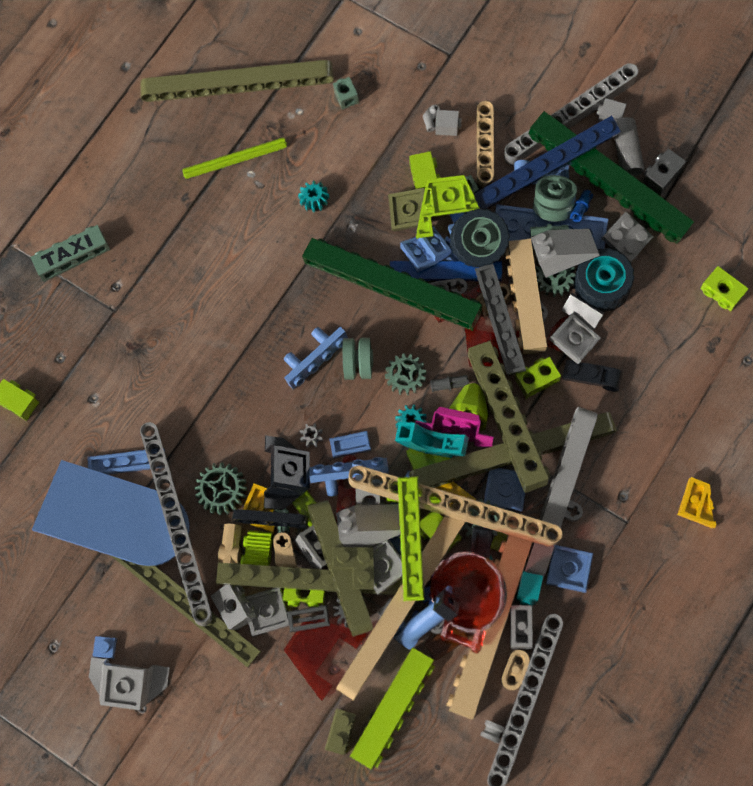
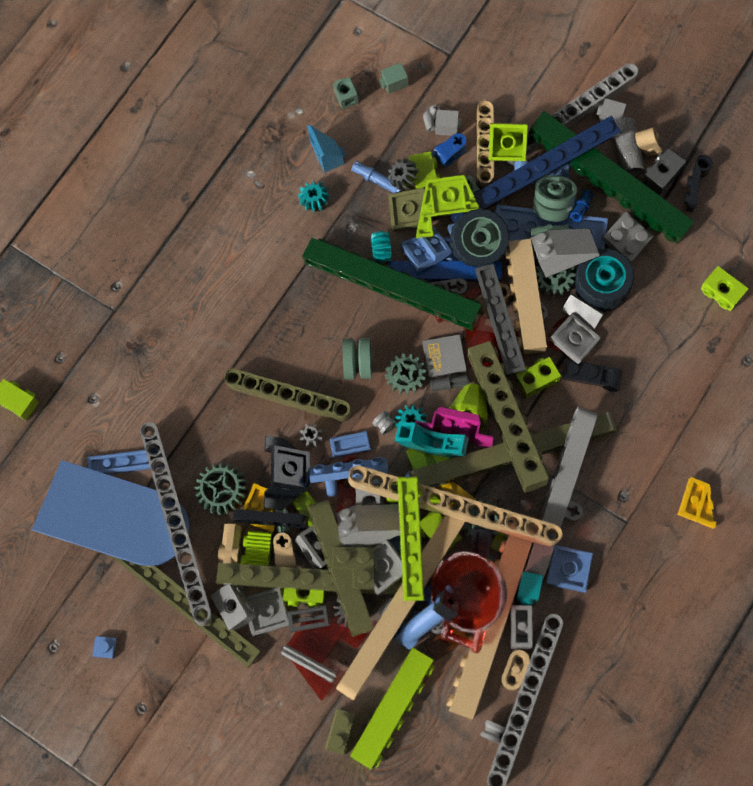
(70, 253): sand green brick -> none
(127, 685): light grey piece -> none
(234, 158): lime axle -> none
(236, 80): olive beam -> none
(294, 401): none -> olive beam
(309, 663): none -> light grey axle
(311, 363): medium blue plate -> none
(326, 149): none -> dark azure slope
(371, 175): none -> medium blue pin
(381, 246): none -> teal gear
(384, 422): none -> light grey wheel
(394, 78): none -> sand green brick
(403, 174): none -> dark grey gear
(444, 356): none -> light grey tile
(450, 150): none -> blue piece
(504, 490): medium blue tile -> none
(507, 141): none -> lime slope
(648, 141): none -> tan piece
(694, 180): none -> black plate

